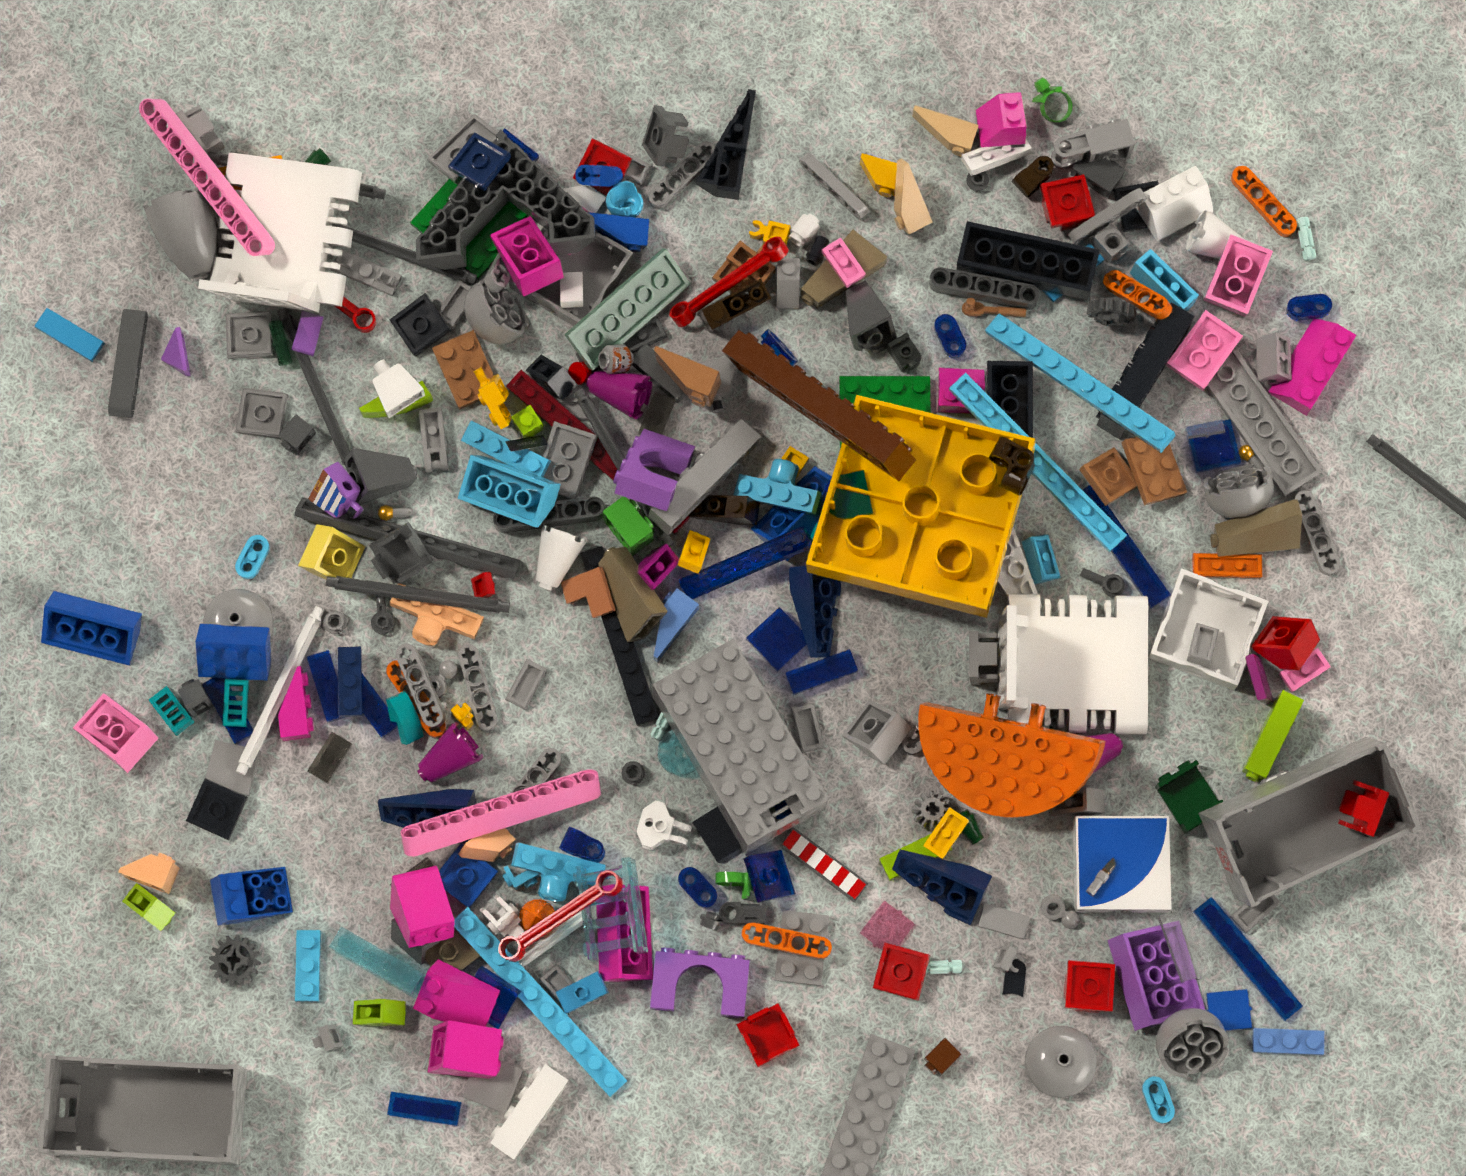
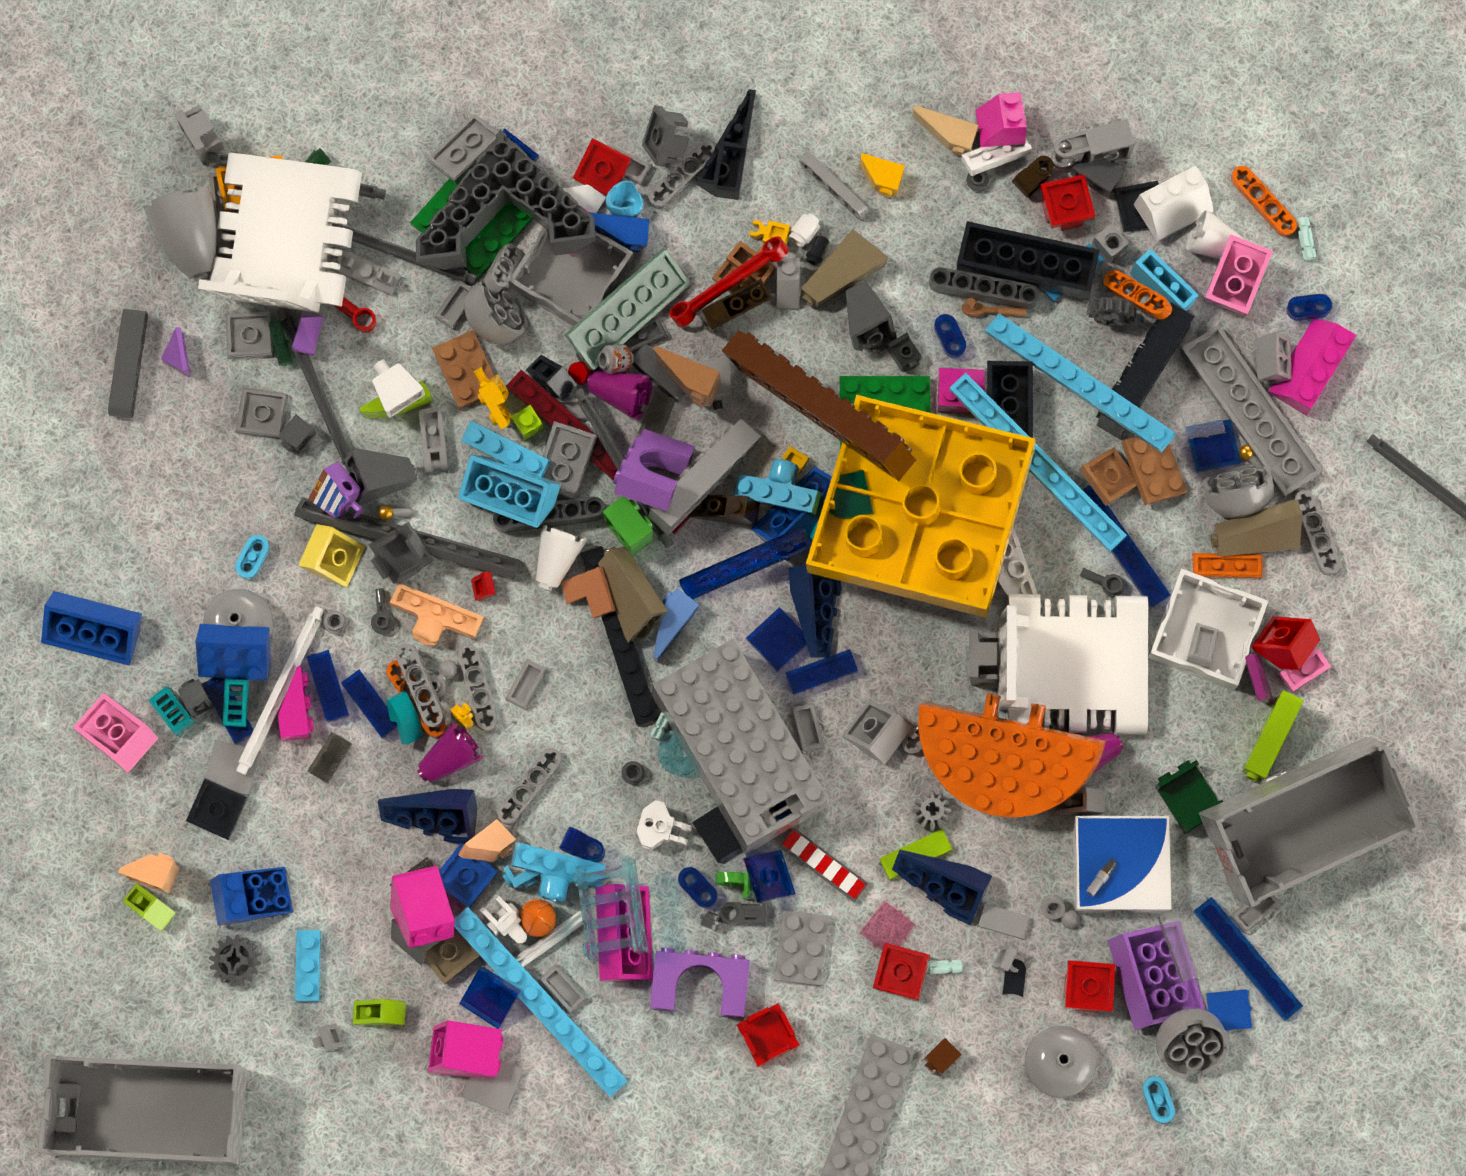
(69, 334): dark azure tile -> none
(215, 183): bright pink beam -> none
(350, 682): dark blue plate -> none
(377, 962): clear light blue fence -> none
(417, 594): dark grey piece -> none
(420, 324): black tile -> none
(424, 1108): clear blue plate -> none
(455, 996): dark pink slope -> none
(479, 161): dark blue tile -> none
(500, 812): bright pink beam -> none
(526, 443): black sticker -> none
(527, 256): dark pink slope -> none
(529, 1112): white brick -> none
(560, 916): piece -> none
(571, 290): white tile -> none
(582, 992): dark azure plate -> none
(589, 175): blue piece -> none
(657, 565): magenta slope -> none
(693, 551): yellow plate -> none
(778, 346): clear blue plate -> none
(785, 944): orange beam -> none
(843, 262): bright pink plate -> none
(908, 201): tan slope -> none
(946, 833): yellow plate -> none
(972, 829): dark green cone -> none
(1007, 455): dark brown piece -> none
(1040, 559): medium azure slope -> none
(1043, 87): bright green piece -> none
(1107, 216): light grey beam -> none
(1204, 350): bright pink plate -> none
(1287, 1041): medium blue plate -> none
(1364, 807): red panel -> none

